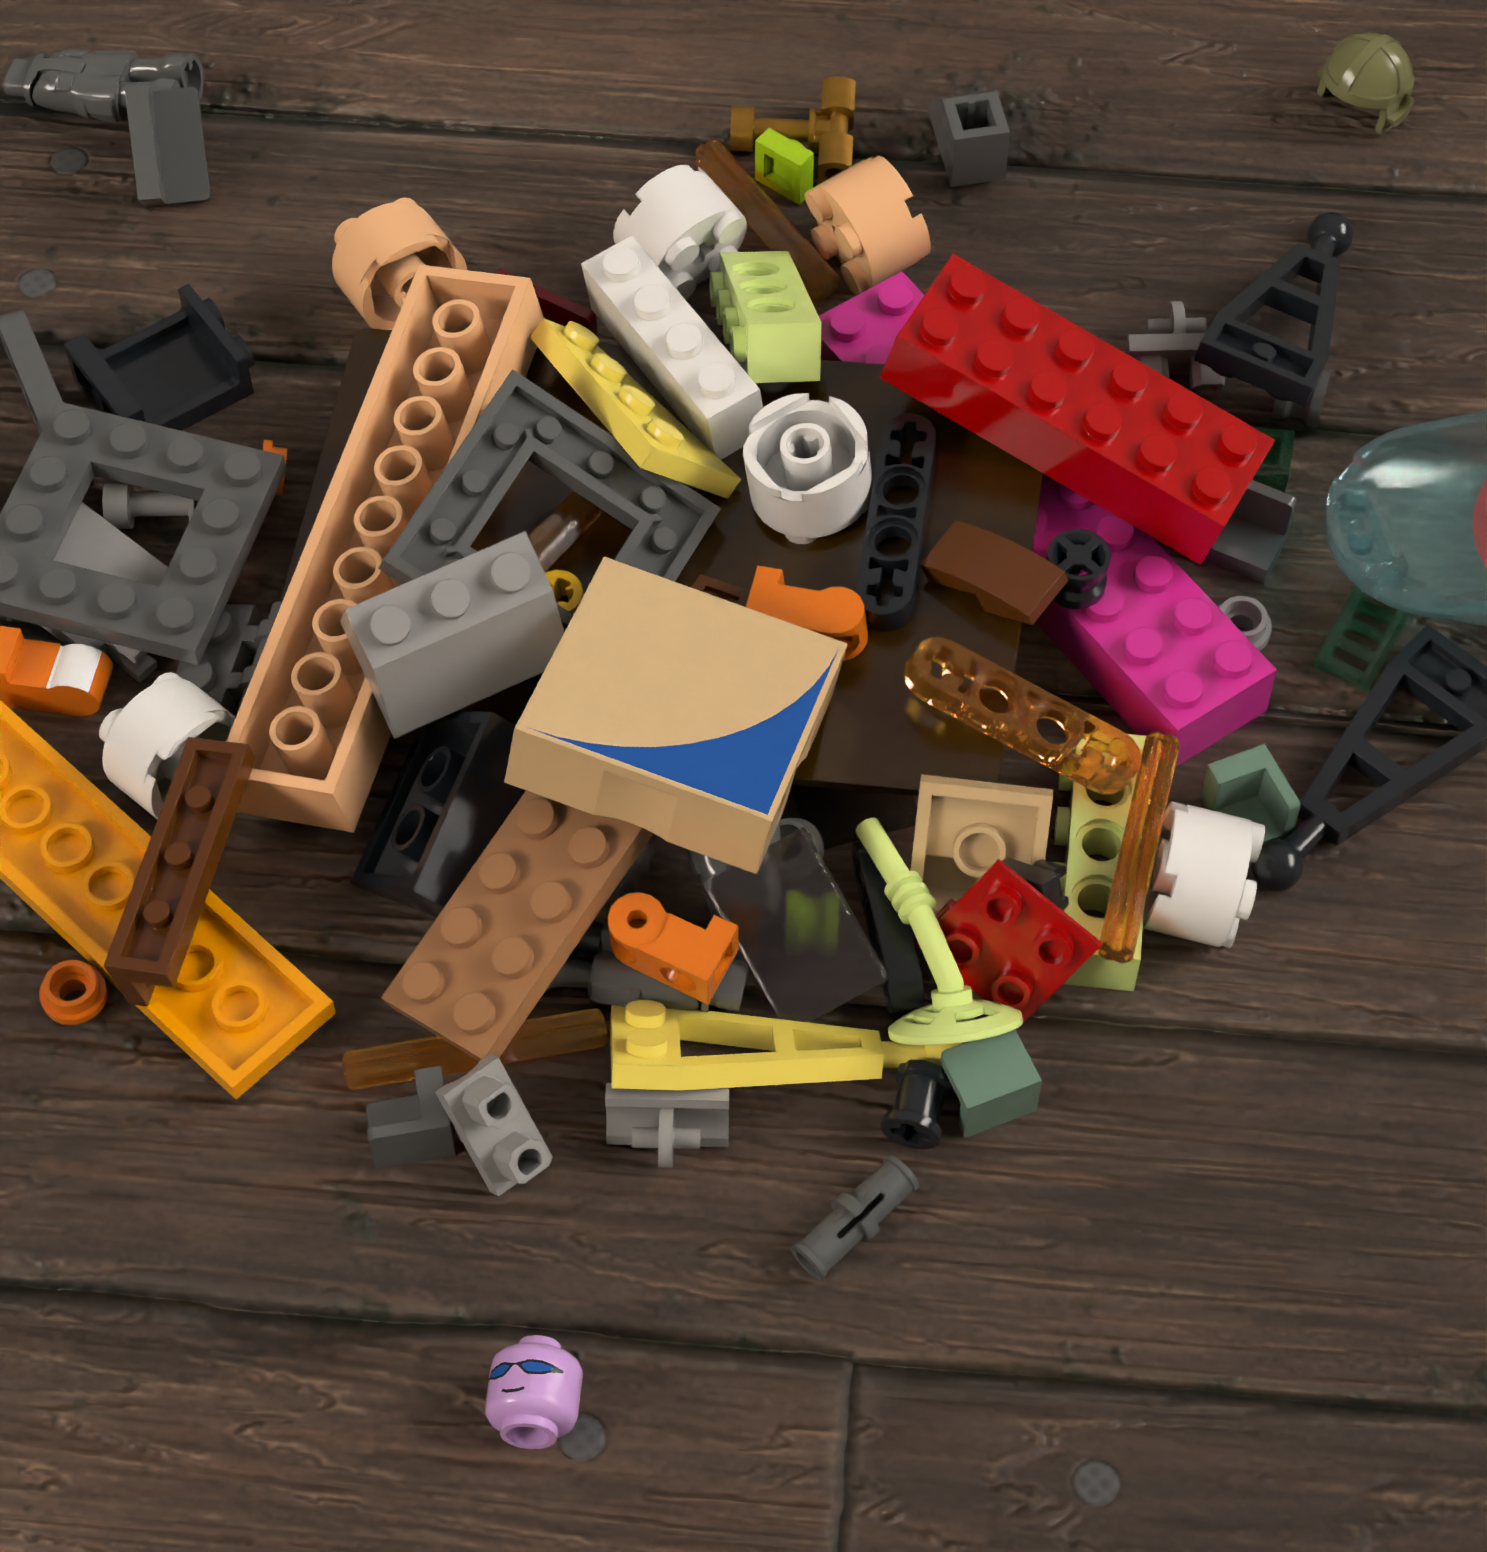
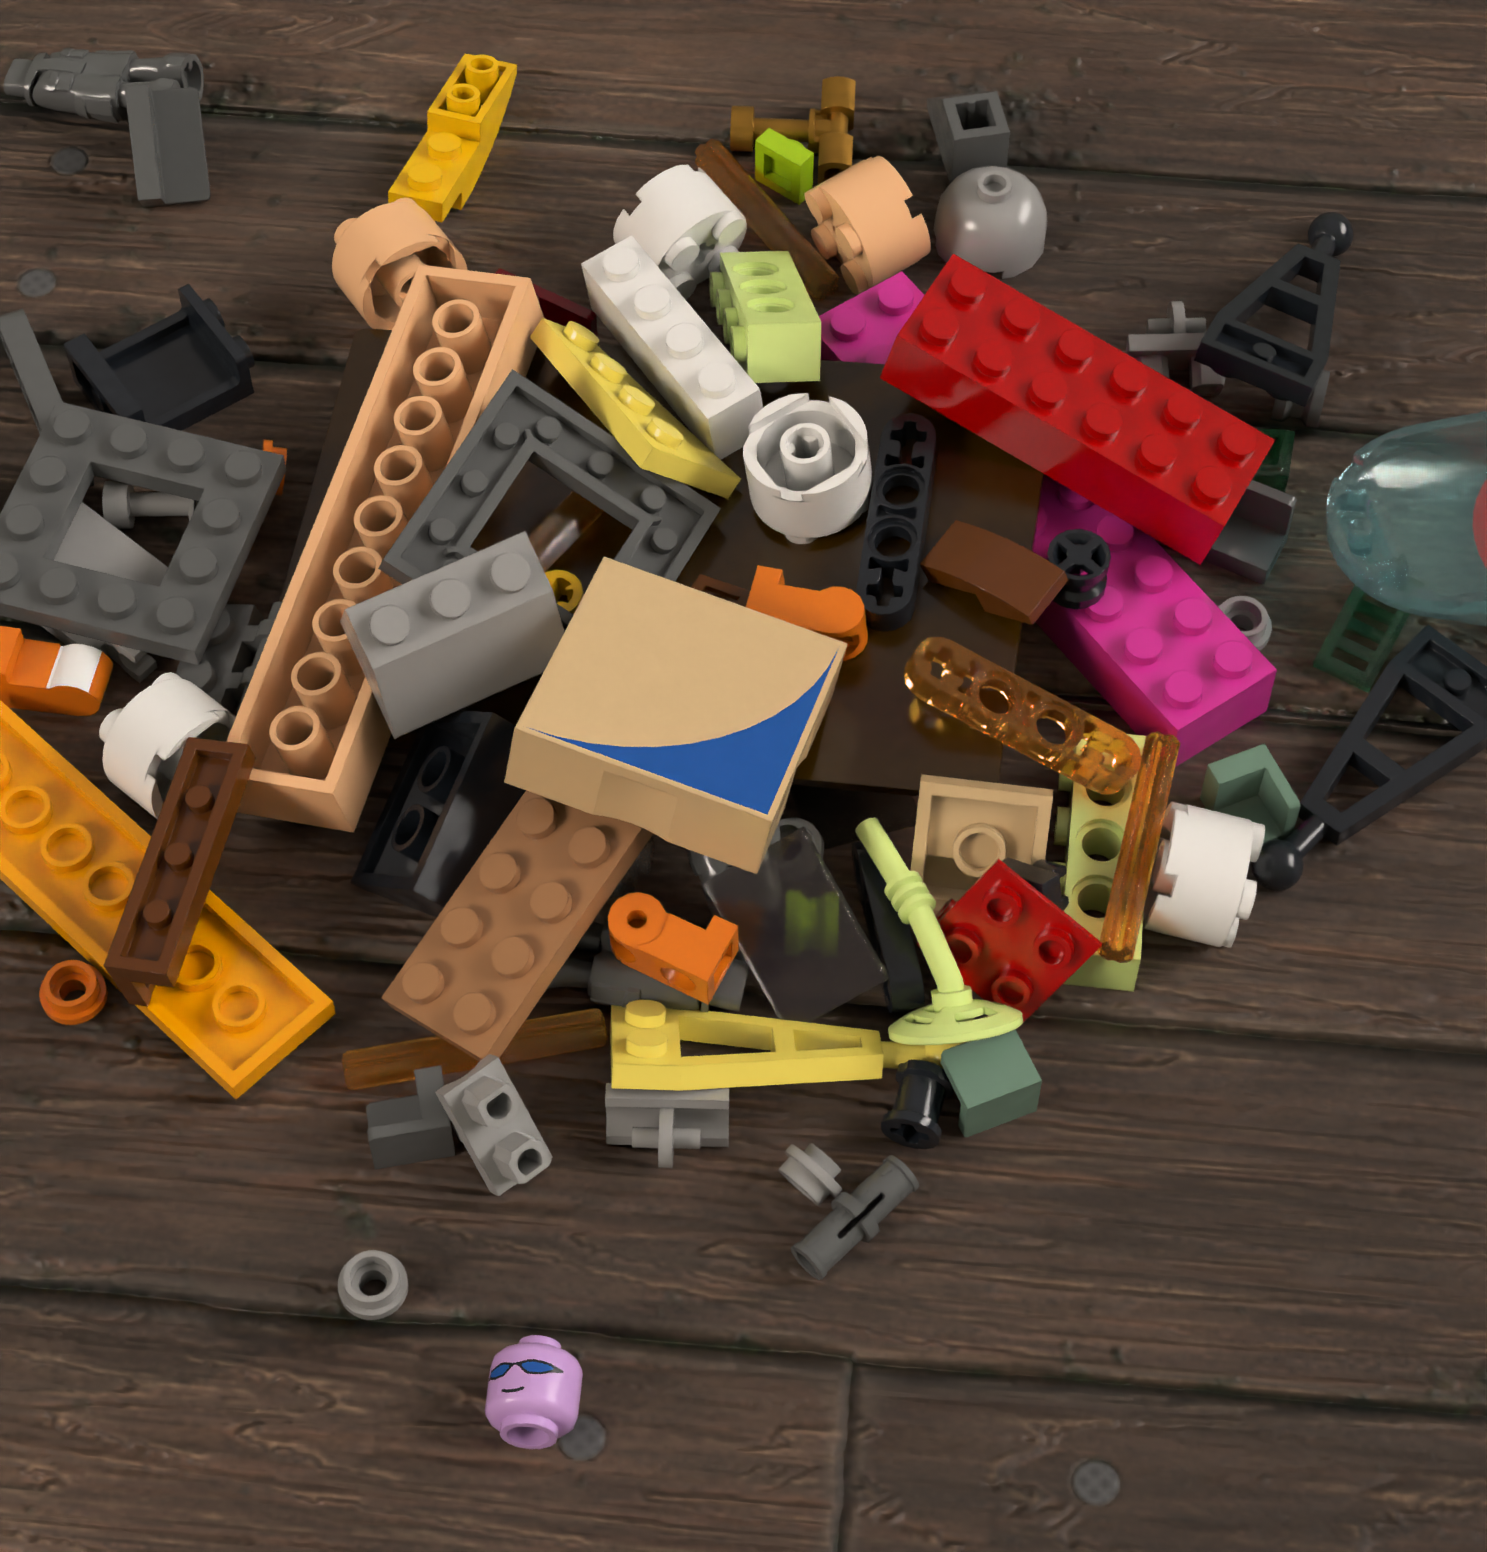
(372, 1266): none -> light grey plate
(458, 136): none -> yellow slope
(811, 1173): none -> light grey plate
(992, 220): none -> light grey cylinder
(1370, 74): olive cap -> none

